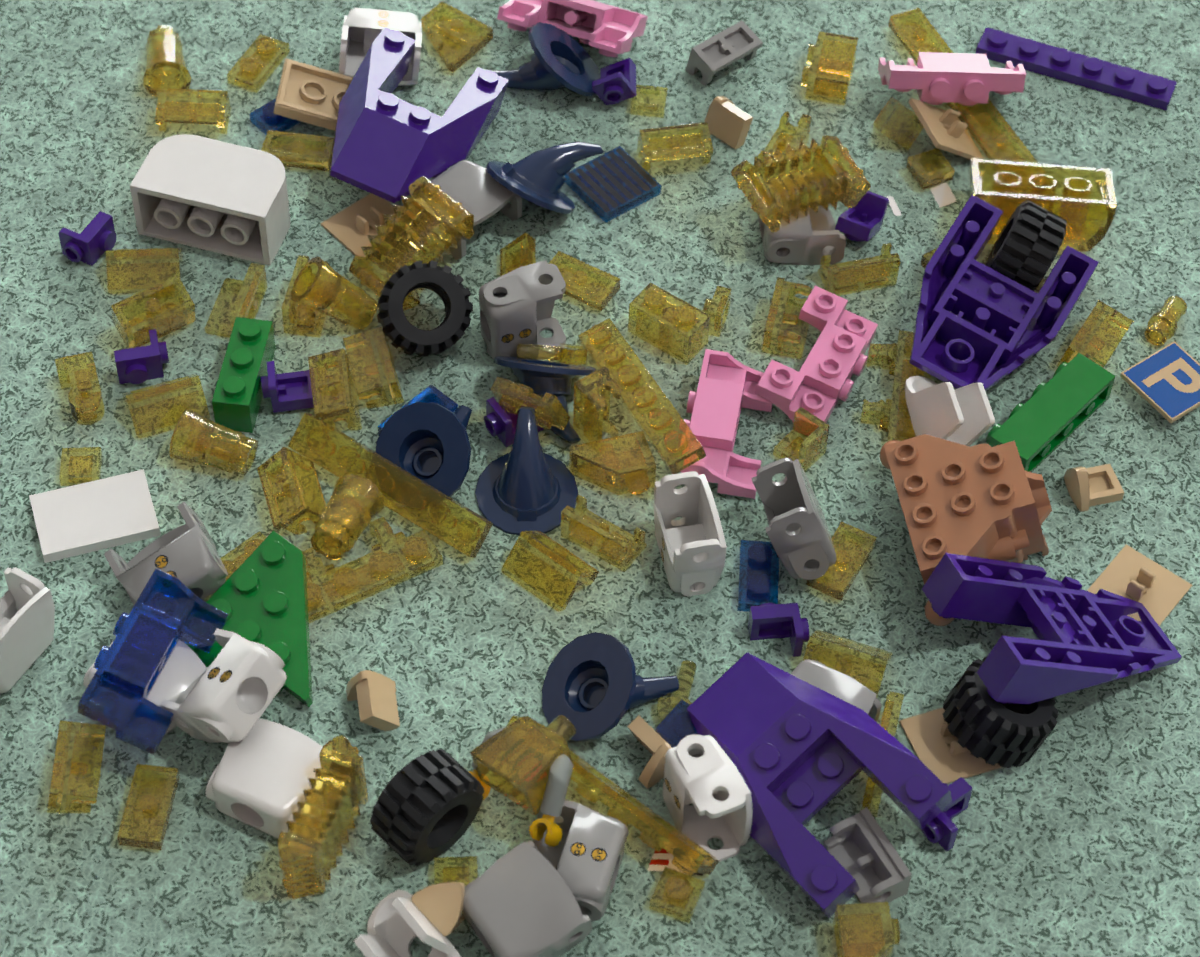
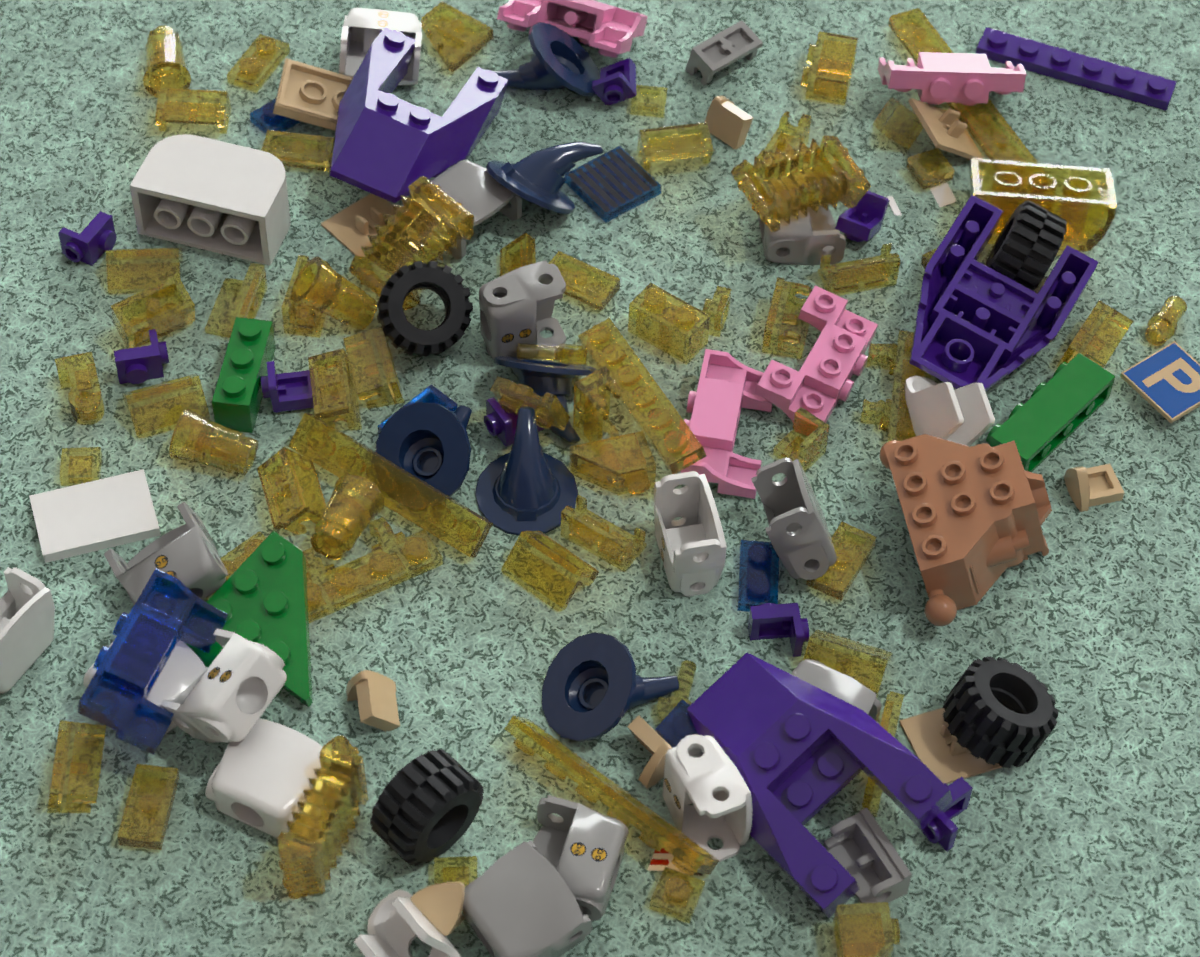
(529, 768): clear yellow torso -> none
(1080, 633): dark purple wedge -> none
(1142, 581): tan piece -> none

